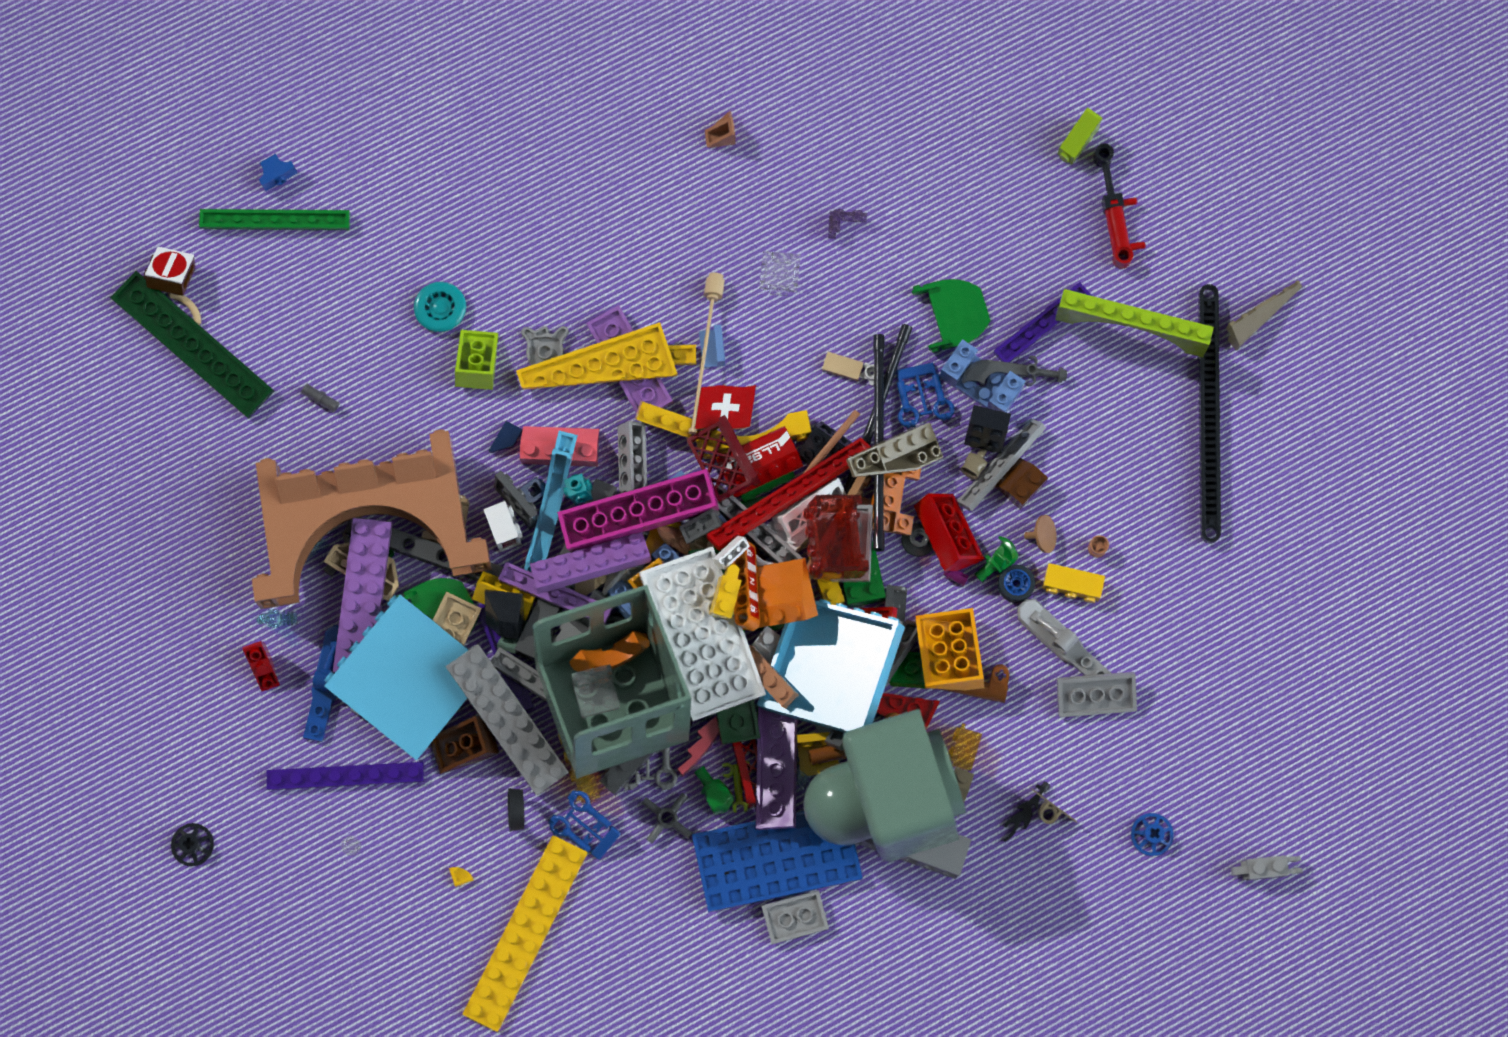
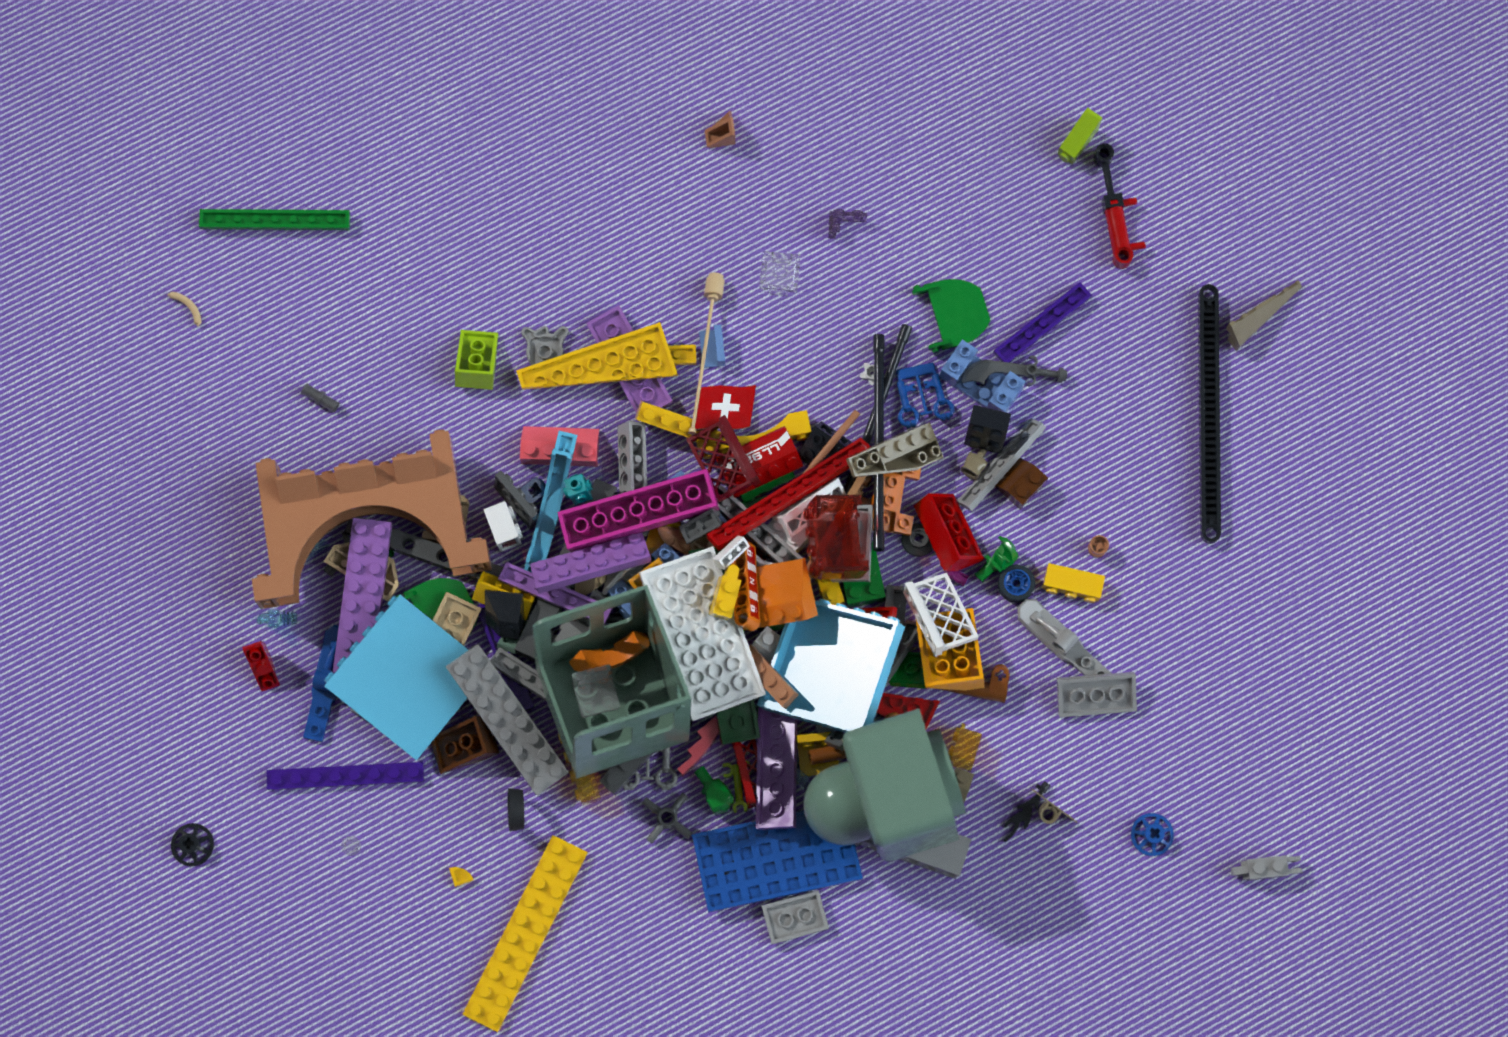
(170, 271): piece -> none
(192, 345): dark green plate -> none
(275, 172): blue brick -> none
(439, 307): teal wheel -> none
(506, 437): dark blue tile -> none
(605, 843): blue piece -> none
(842, 366): tan tile -> none
(924, 618): none -> white fence
(1044, 534): medium nougat shield -> none
(1188, 335): lime arch -> none

